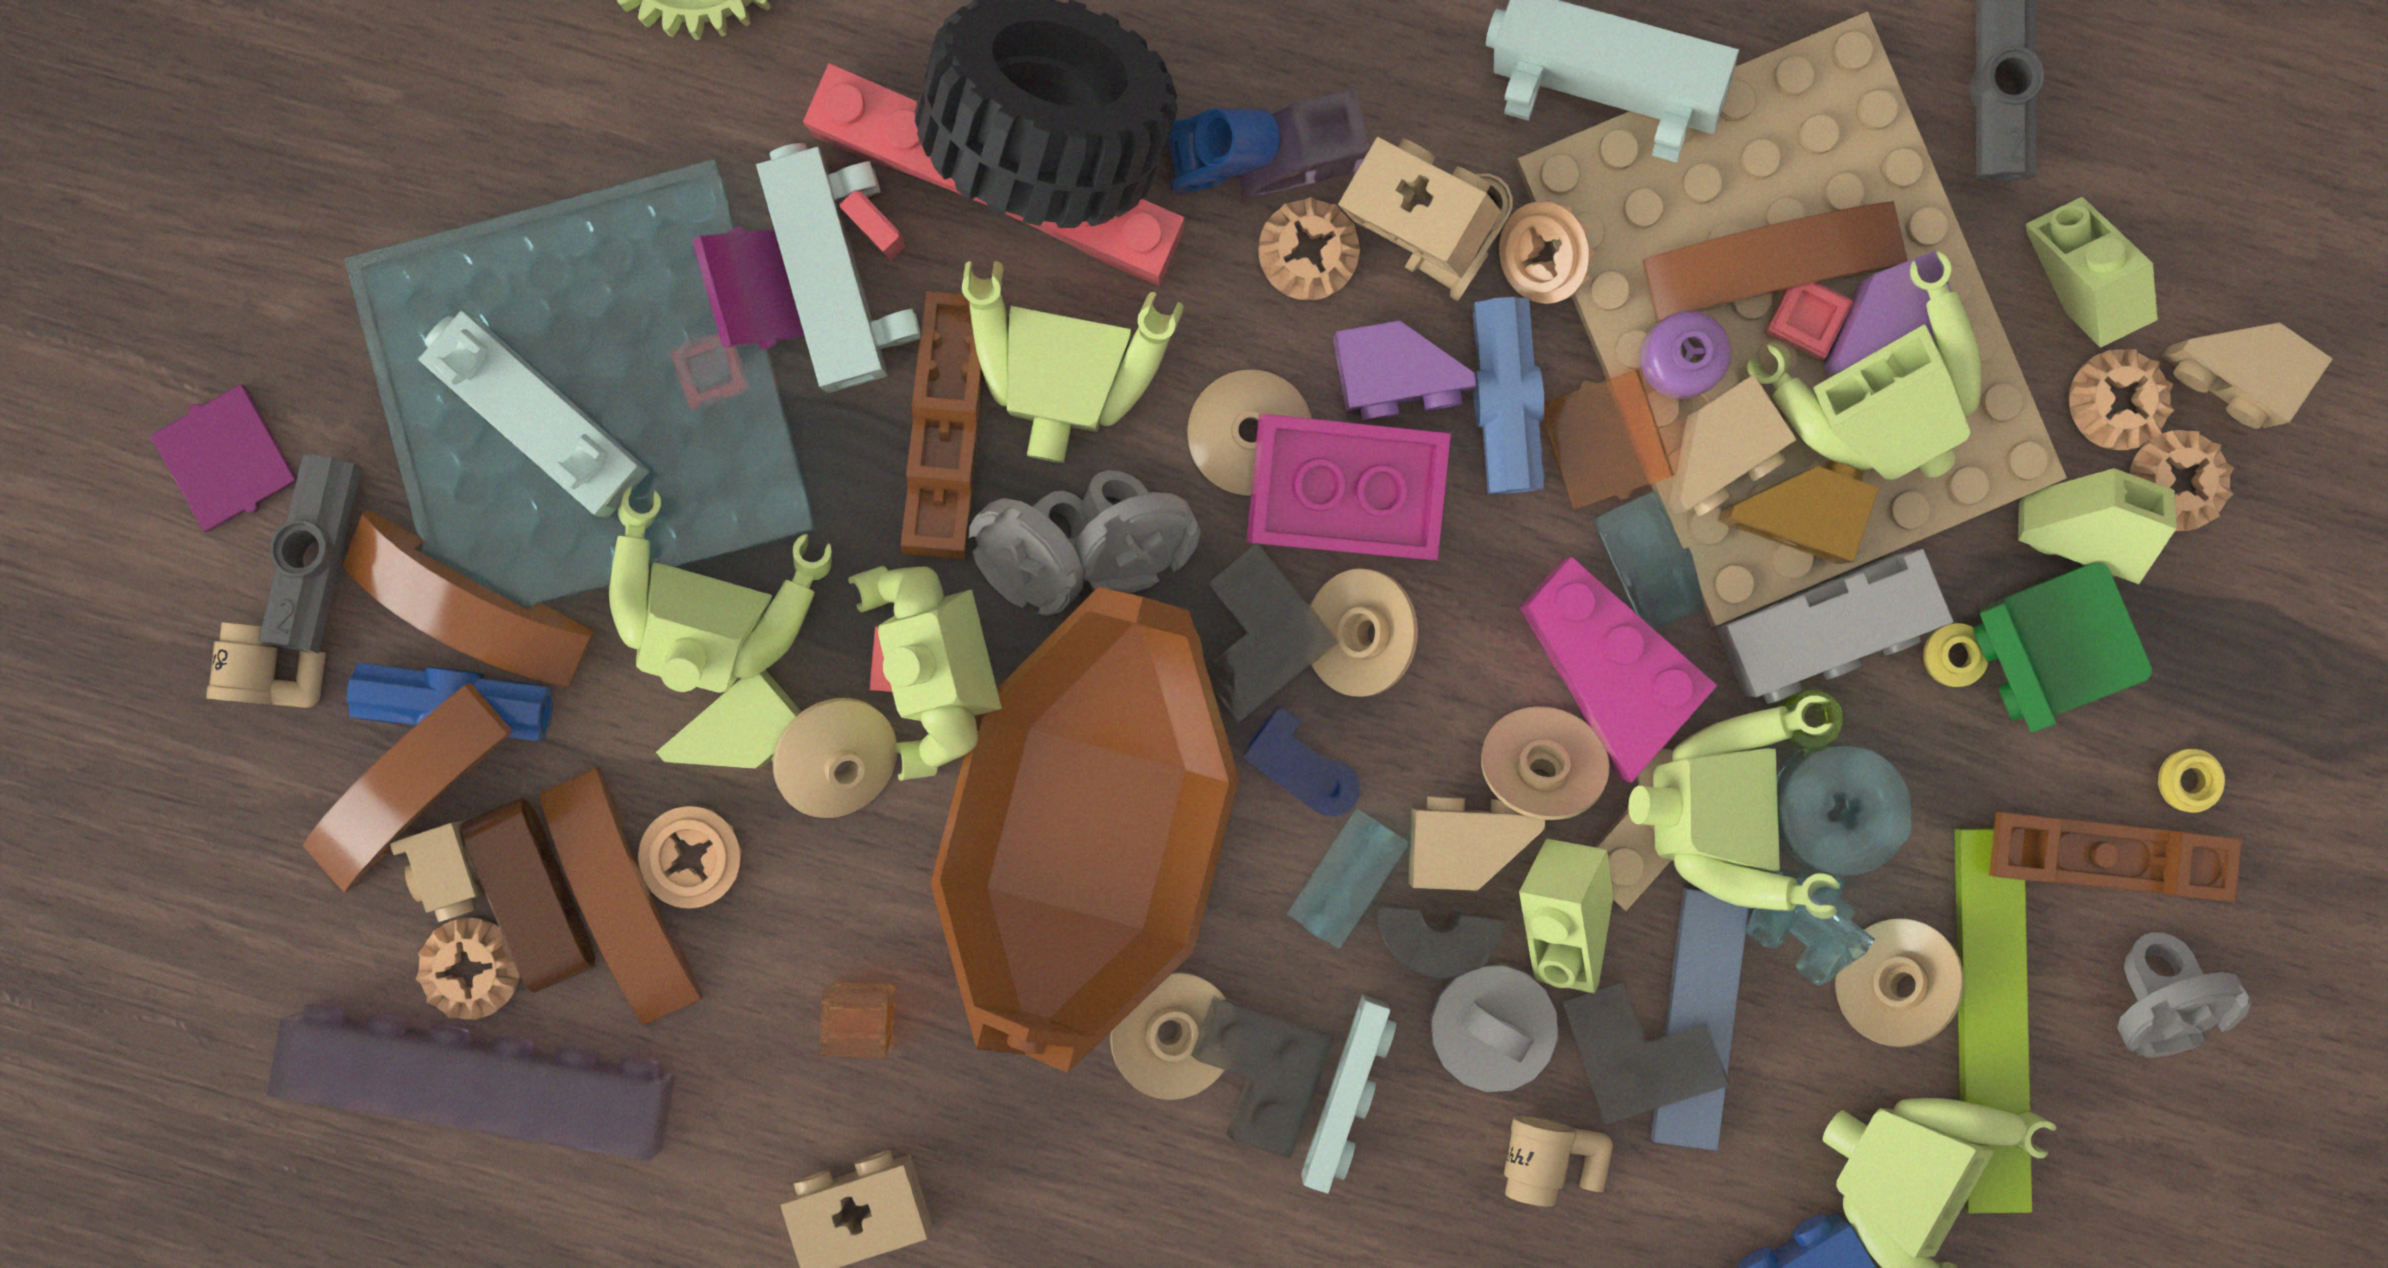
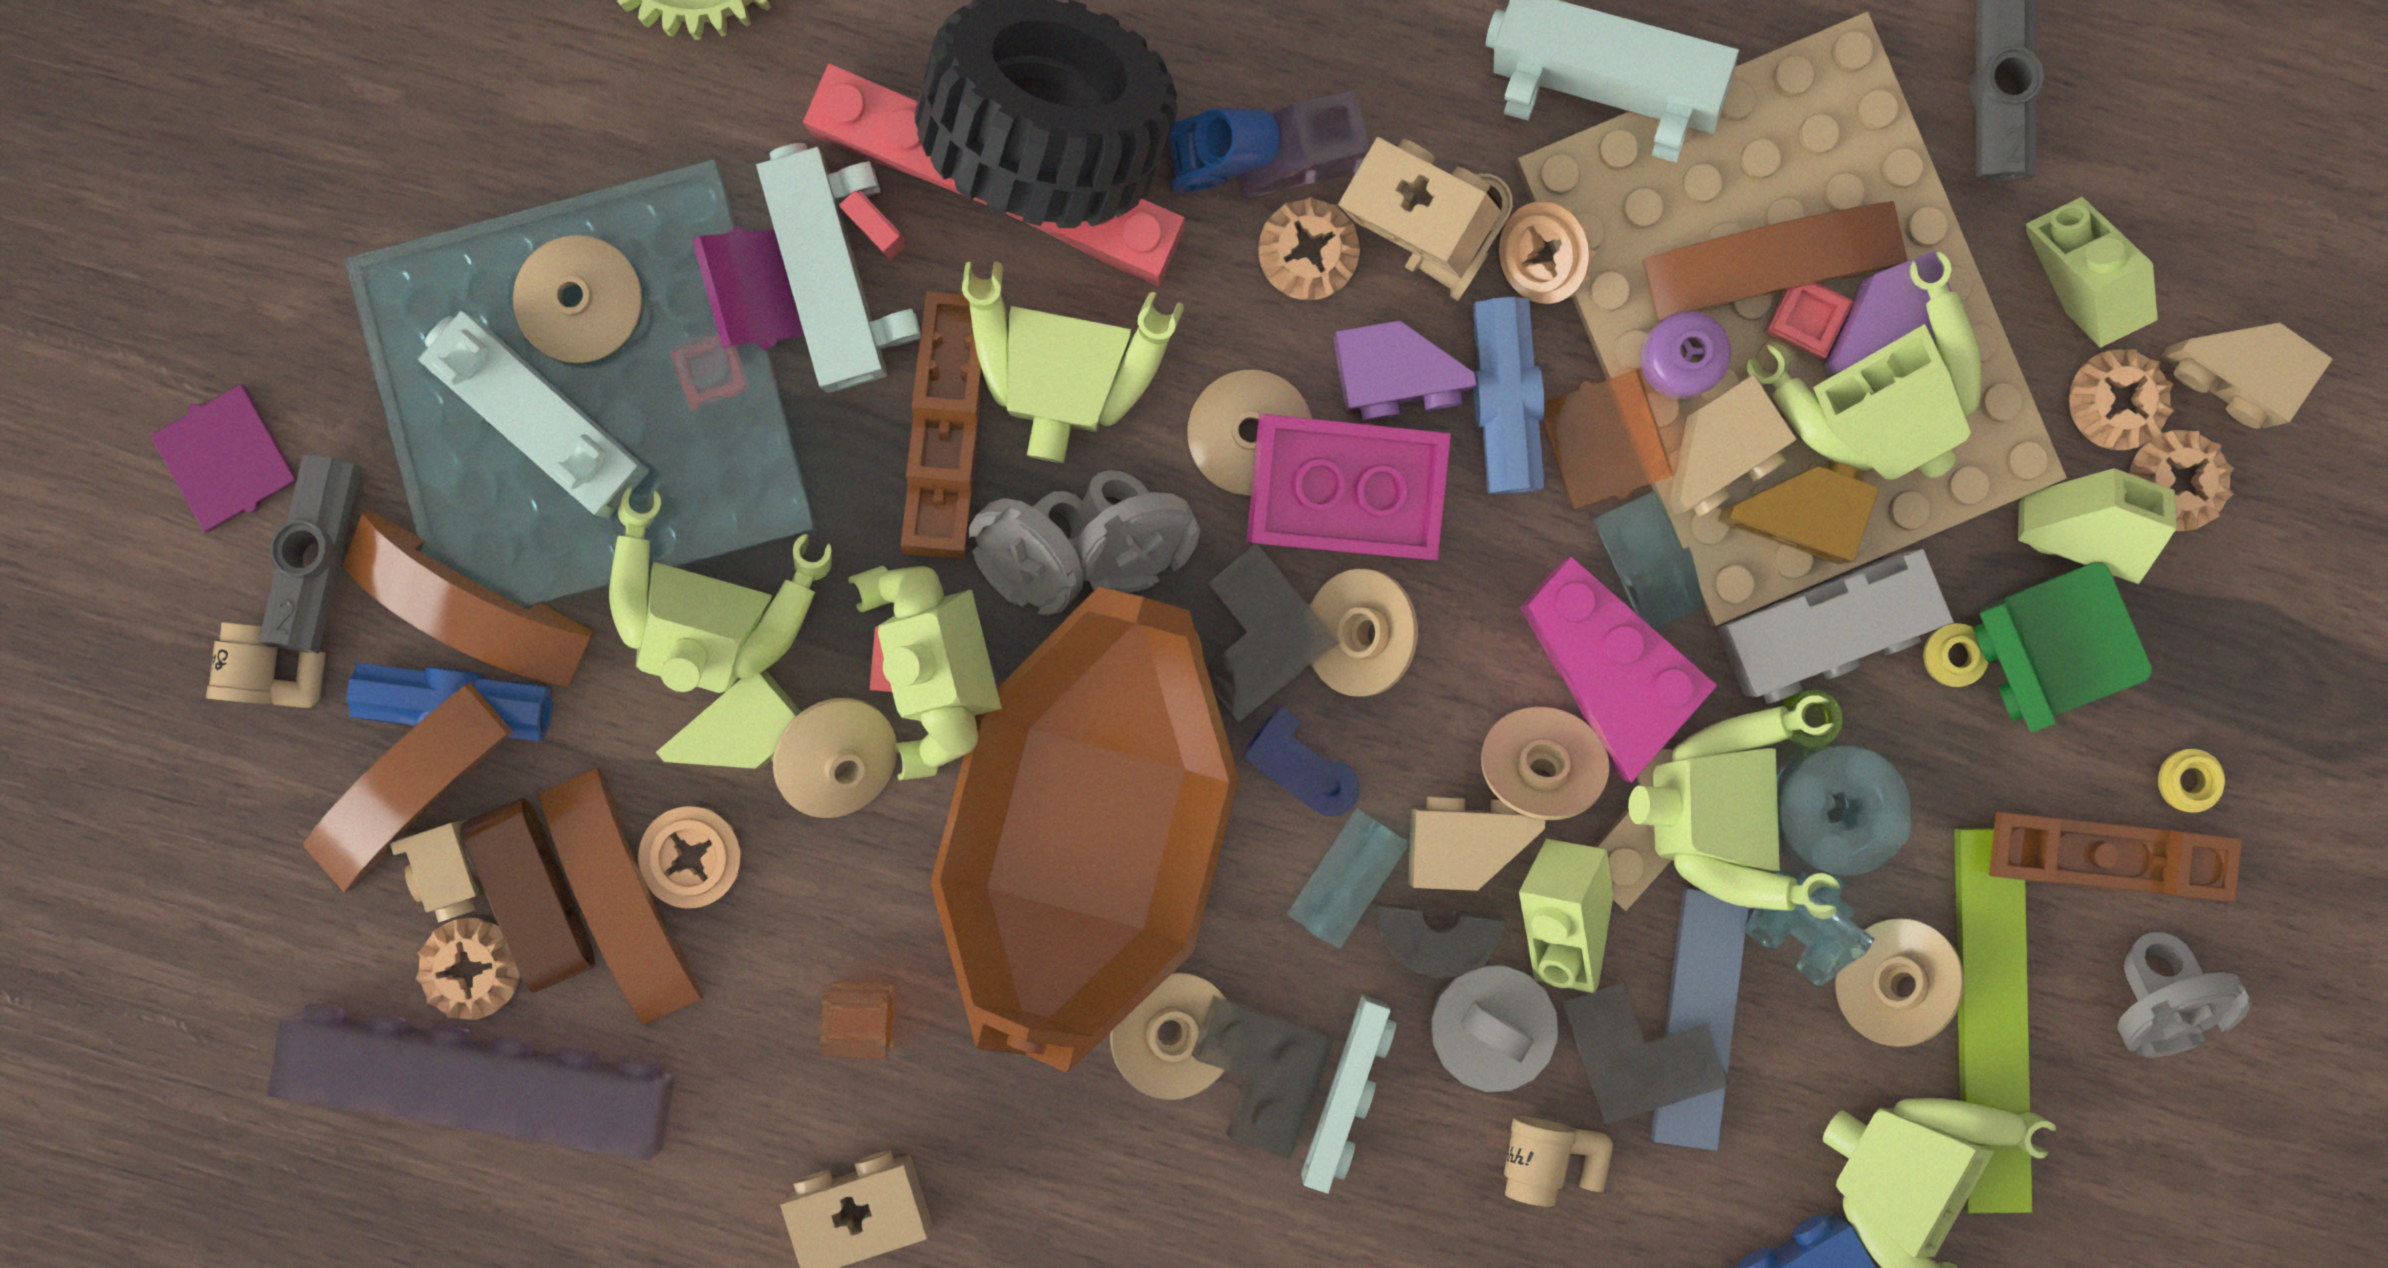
(601, 319): none -> tan dish

